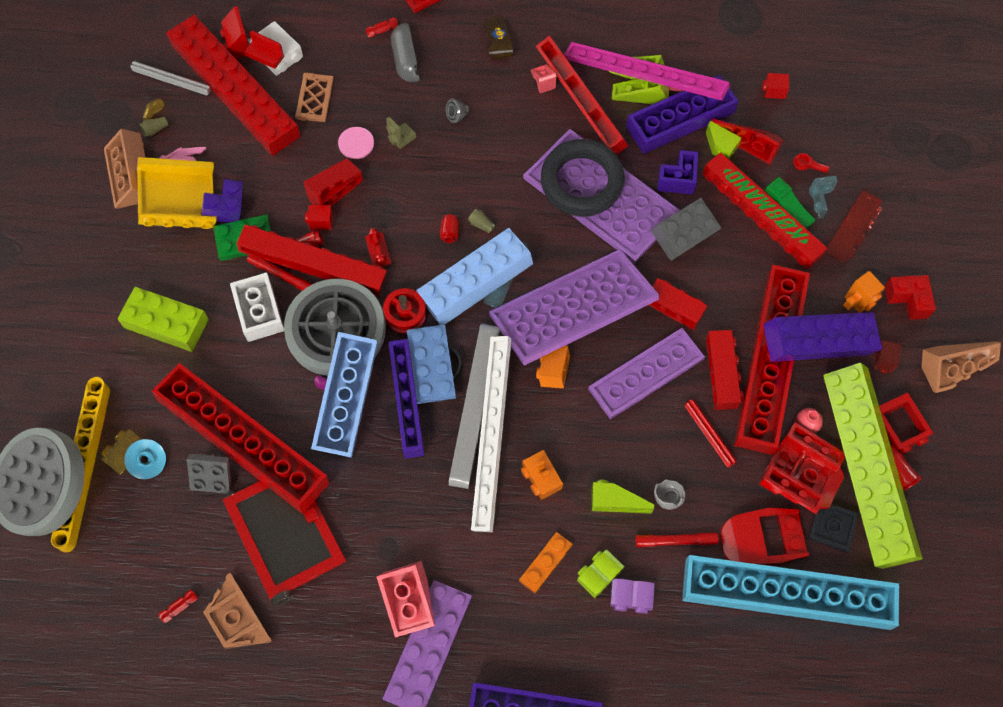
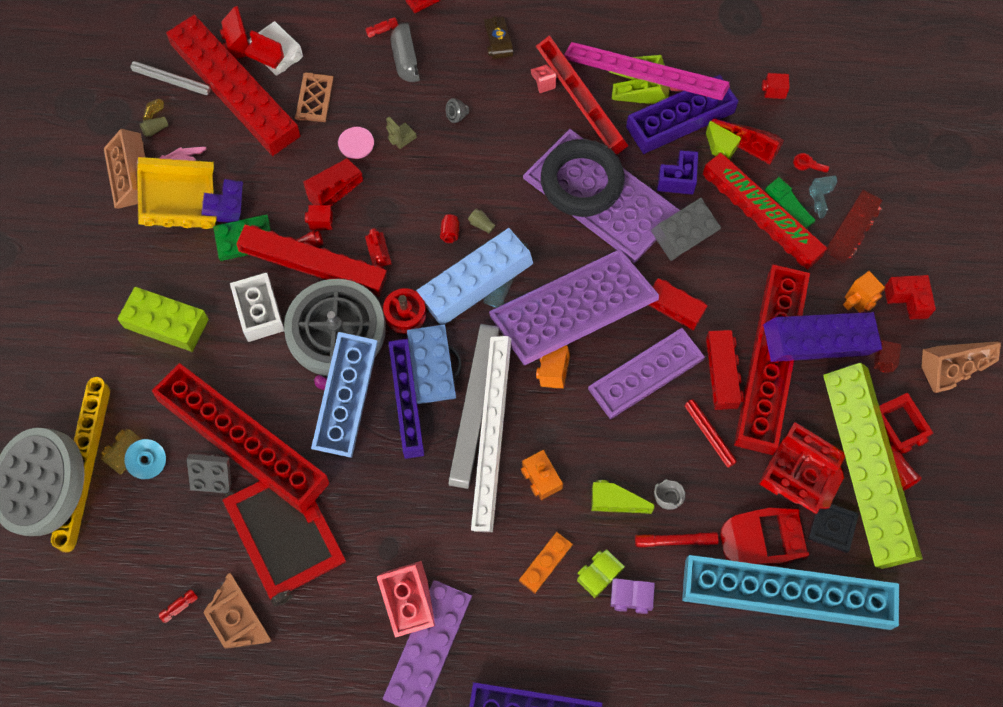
(299, 283): red piece -> none
(810, 419): coral brick -> none

